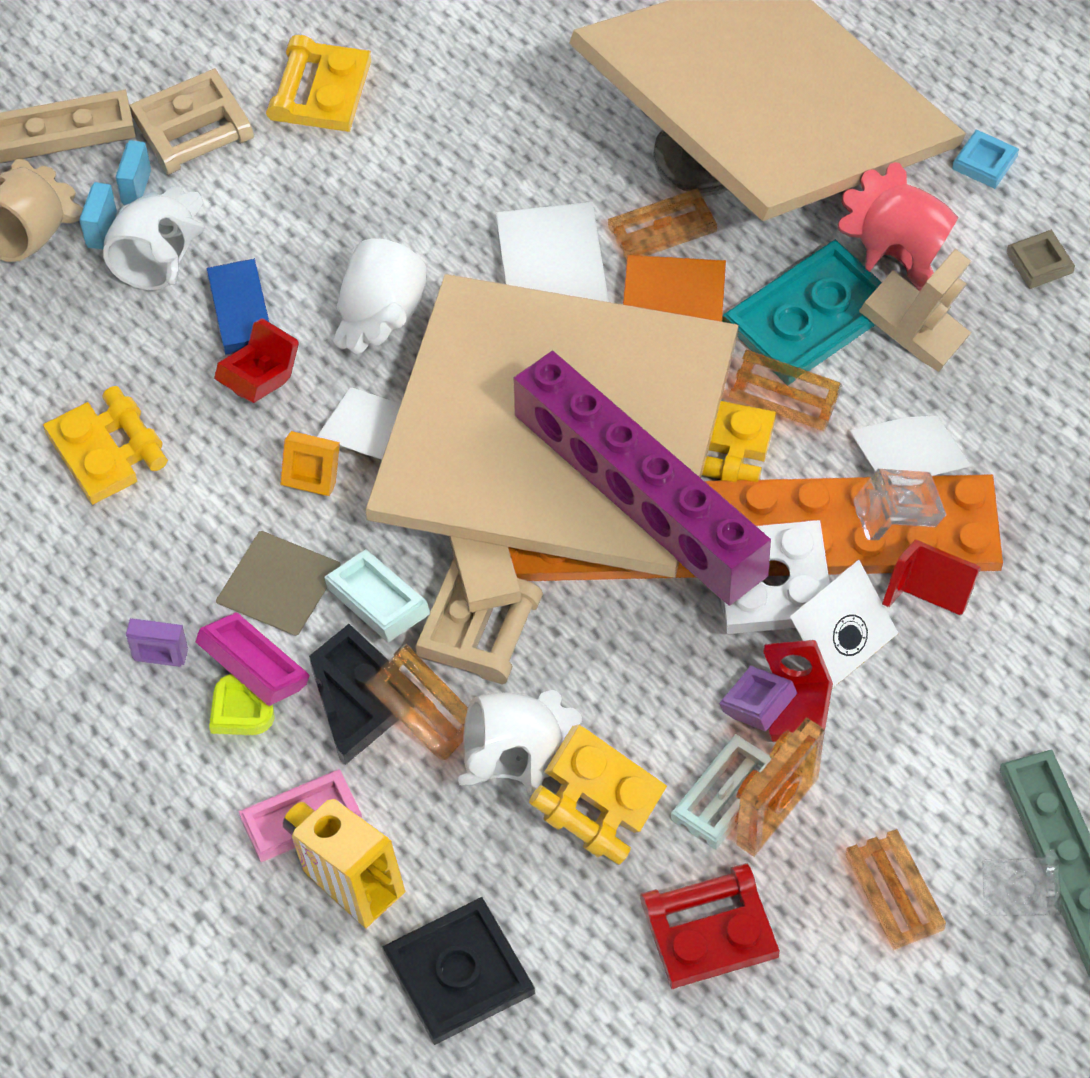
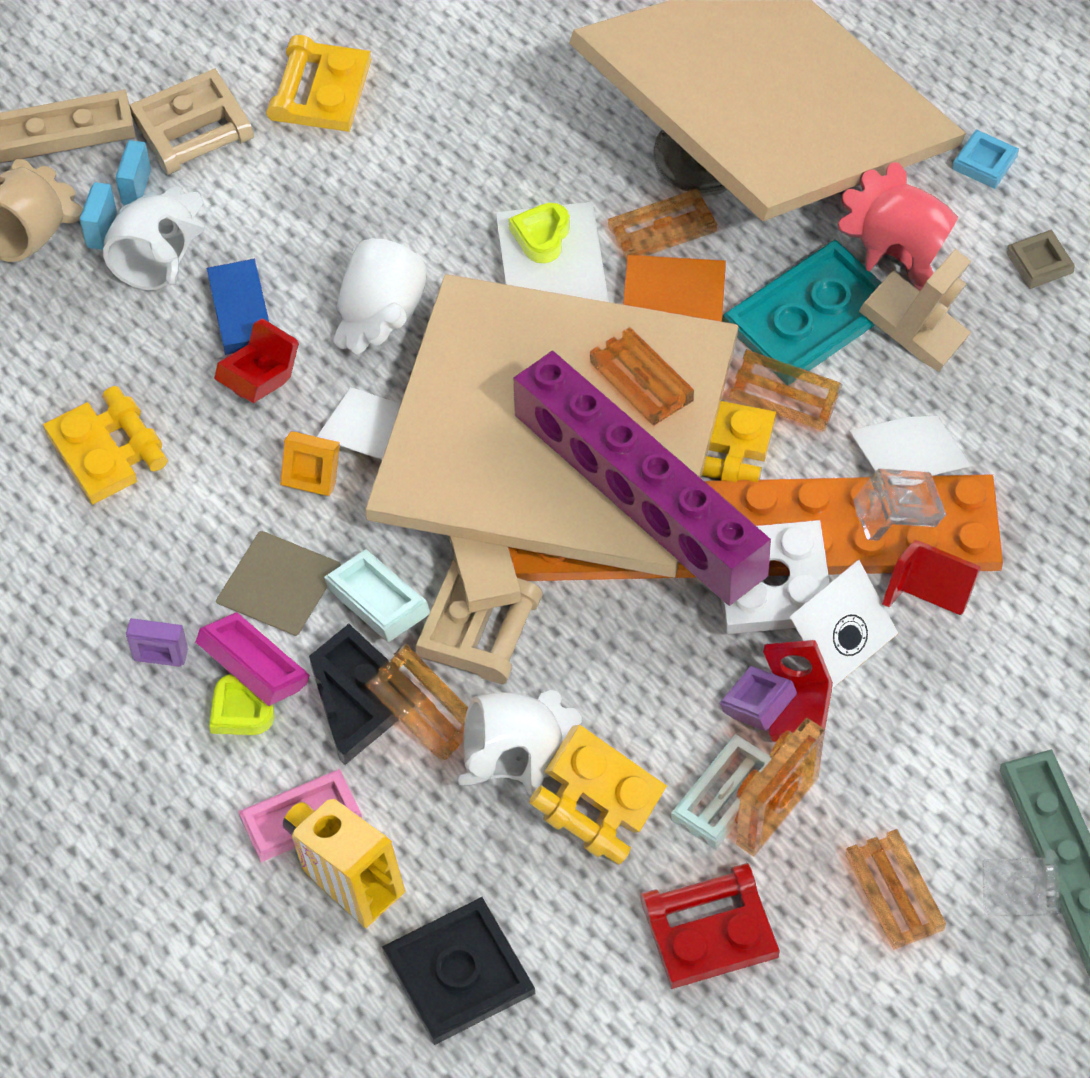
(541, 231): none -> neon yellow tile
(649, 372): none -> clear orange tile

